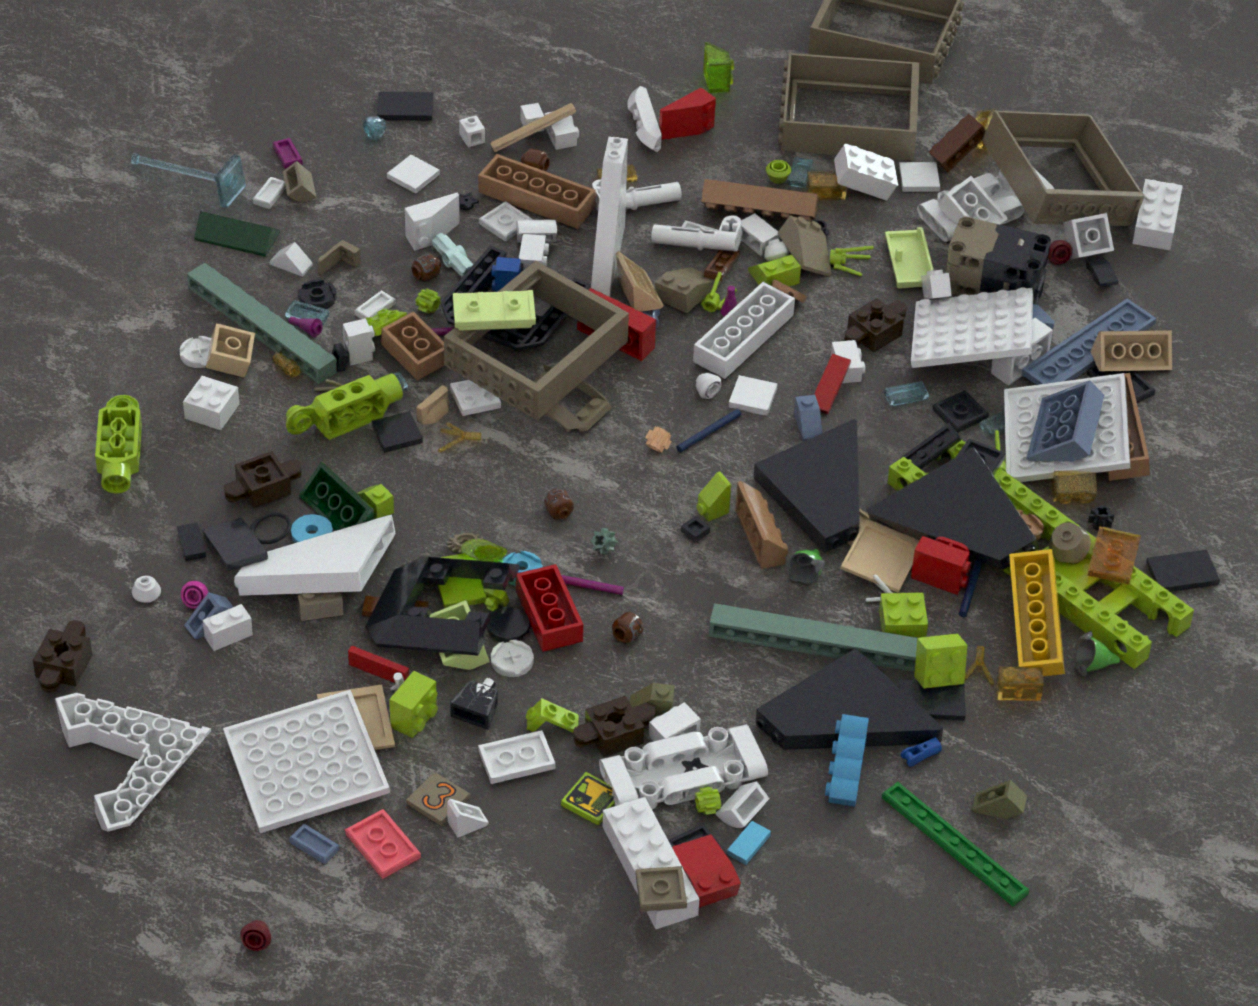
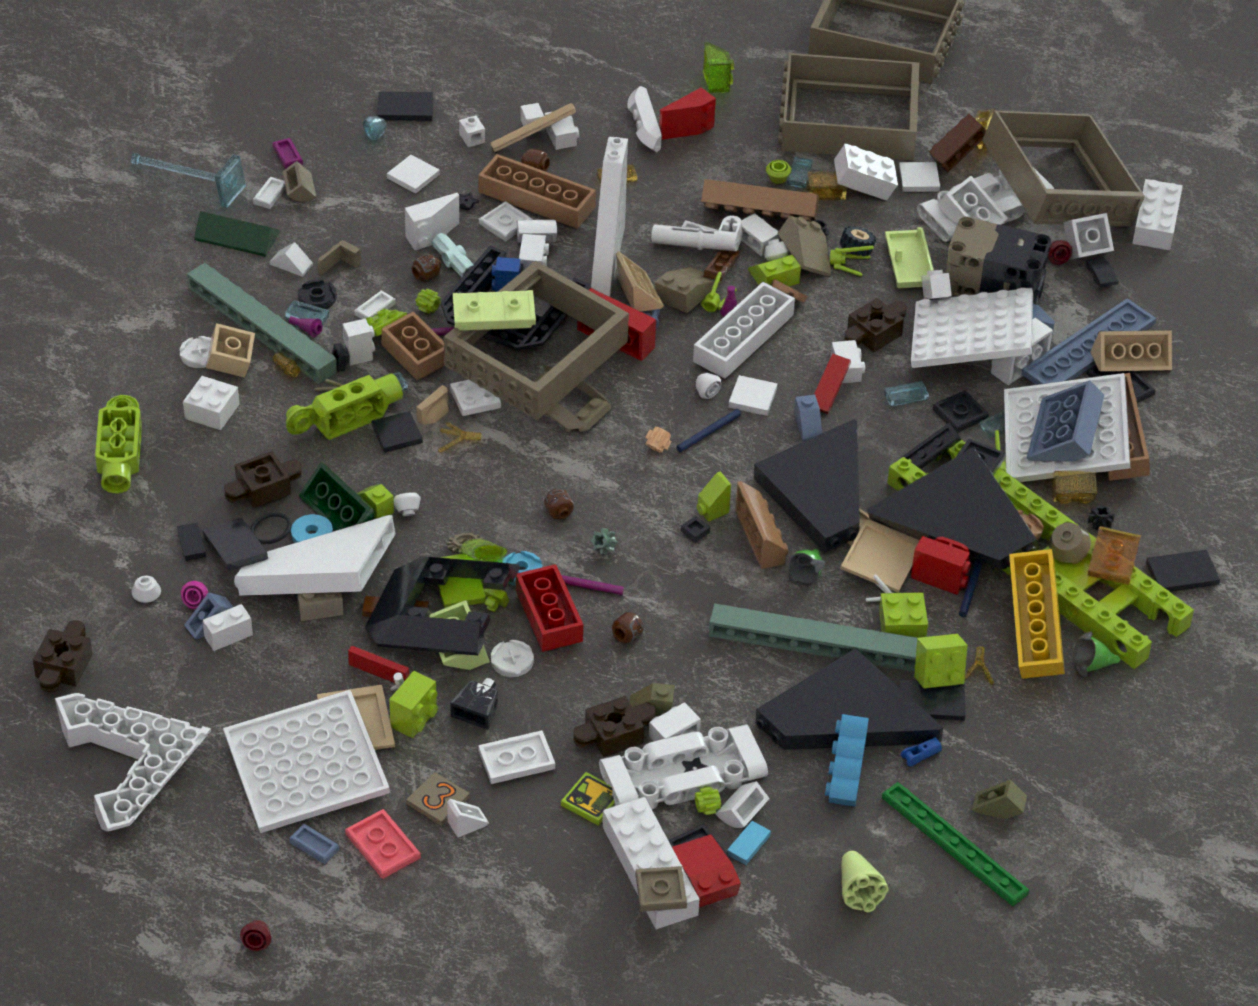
(407, 503): none -> white cone
(508, 624): black tile -> none
(552, 713): lime bracket -> none
(645, 195): white piece -> none
(857, 237): none -> black wheel
(861, 883): none -> yellowish green cone
(1019, 683): clear yellow brick -> none

